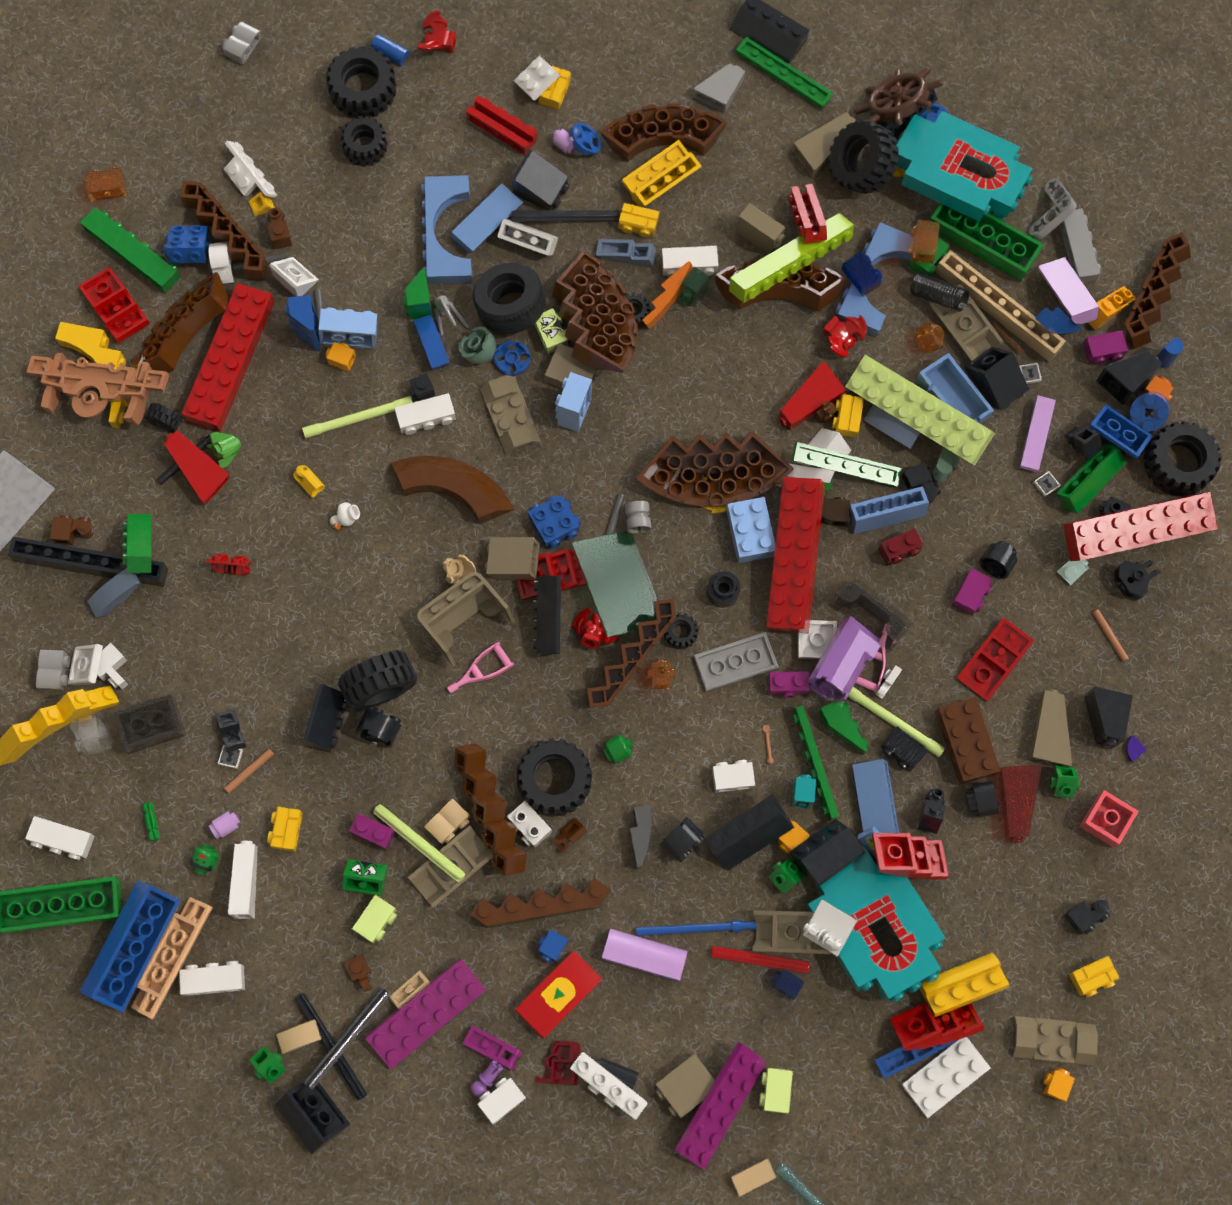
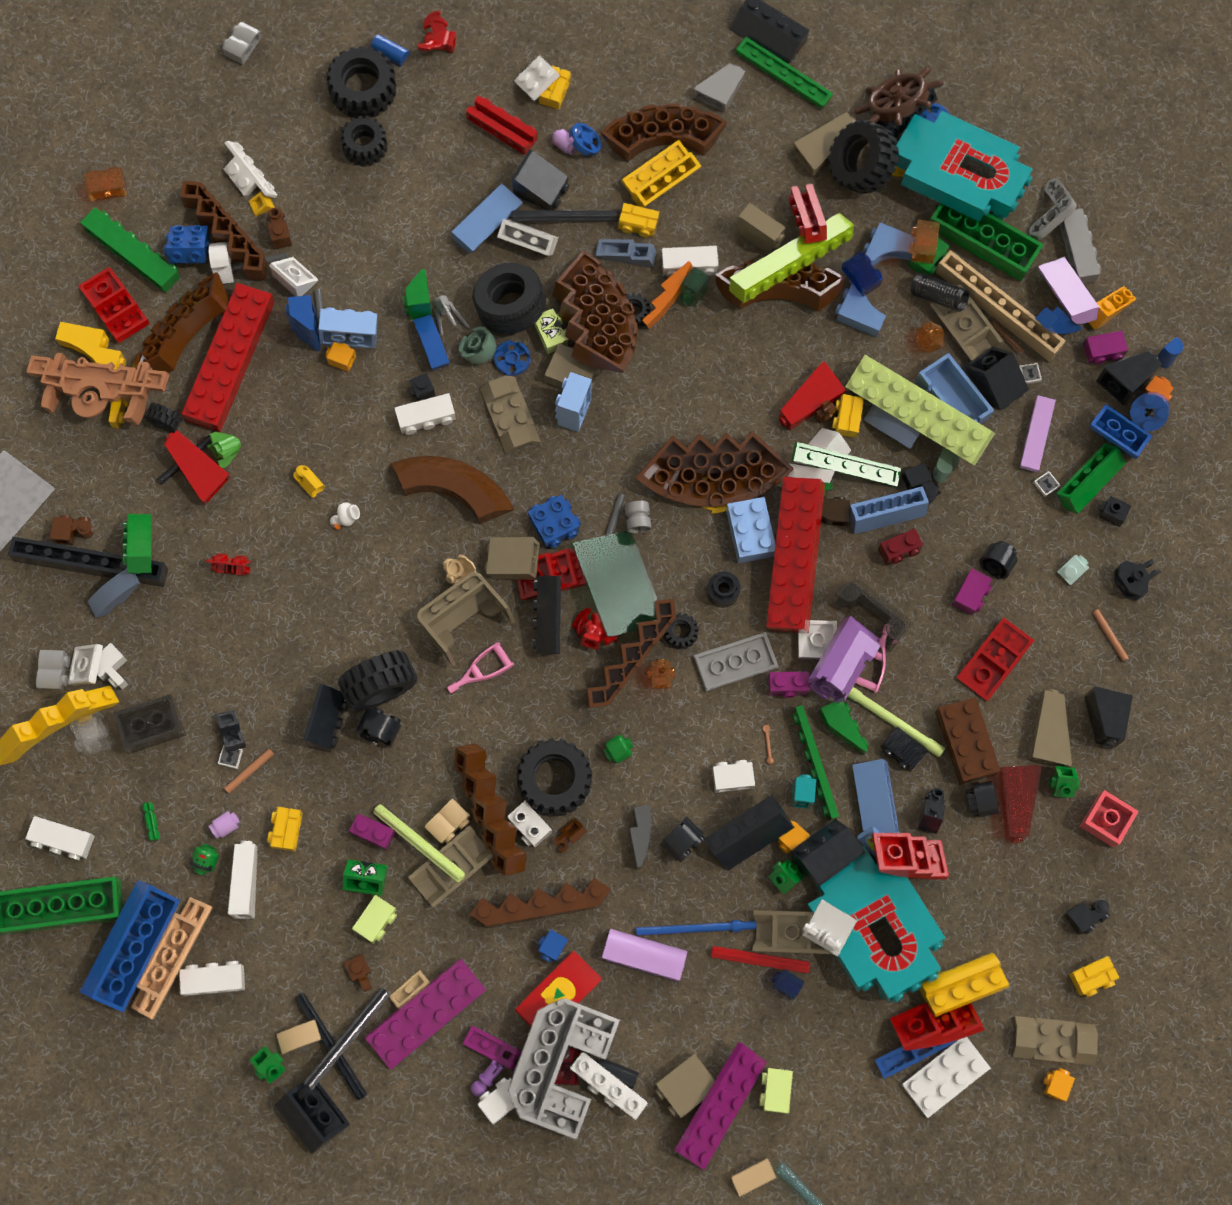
(319, 428): yellowish green piece -> none
(439, 194): medium blue arch -> none
(542, 1055): none -> light grey slope
(842, 333): red animal -> none
(889, 677): white plate -> none
(1085, 441): black brick -> none
(1134, 748): dark purple tile -> none
(1140, 526): brick -> none
(1156, 289): reddish brown brick -> none
(1168, 475): black tyre -> none

